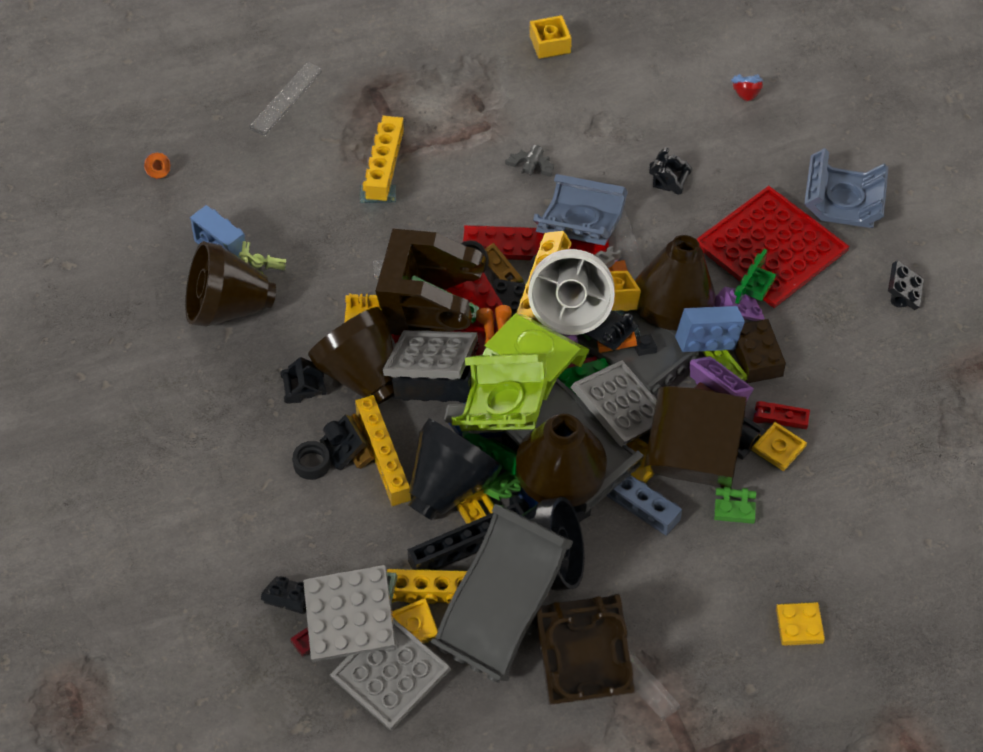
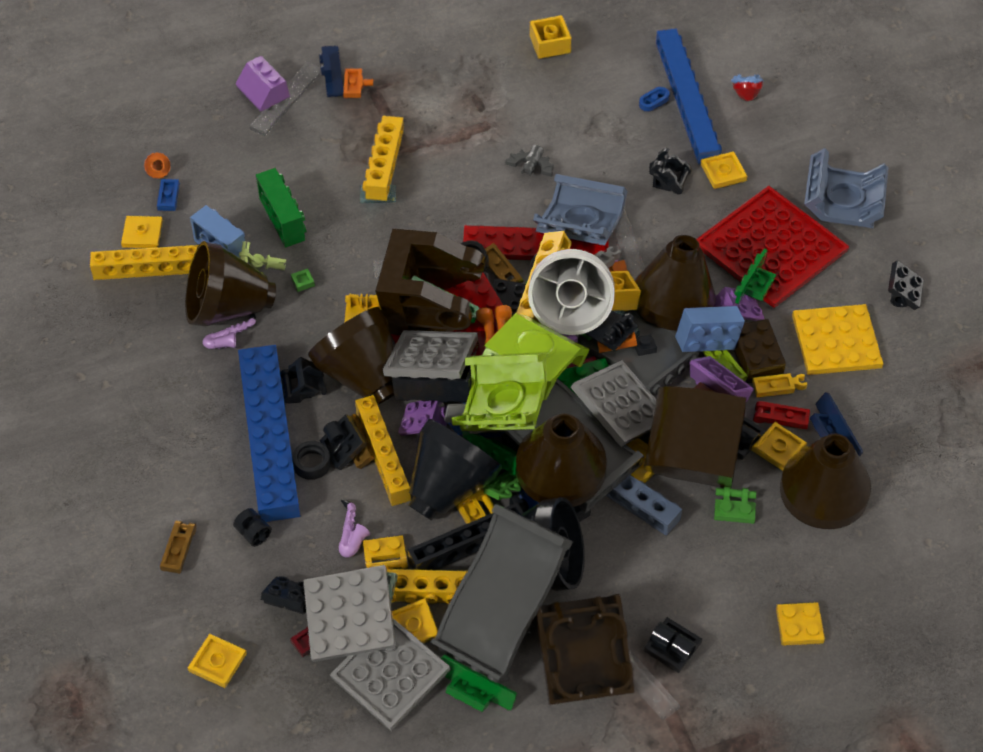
(141, 232): none -> yellow plate
(141, 262): none -> yellow brick
(168, 195): none -> blue plate
(177, 547): none -> pearl gold plate
(217, 660): none -> yellow plate
(227, 337): none -> lavender piece
(252, 527): none -> black wheel
(262, 84): none -> medium lavender slope
(268, 434): none -> blue brick
(281, 207): none -> green brick
(302, 280): none -> bright green plate
(331, 70): none -> dark blue bracket
(351, 539): none -> lavender piece
(354, 83): none -> orange plate
(385, 549): none -> yellow plate
(418, 413): none -> medium lavender bracket
(476, 688): none -> green bracket
(654, 99): none -> blue plate
(672, 644): none -> black plate
(687, 95): none -> blue brick
(723, 170): none -> yellow plate
(778, 384): none -> yellow plate
(826, 484): none -> dark brown cone
(832, 421): none -> dark blue bracket
(837, 339): none -> yellow plate

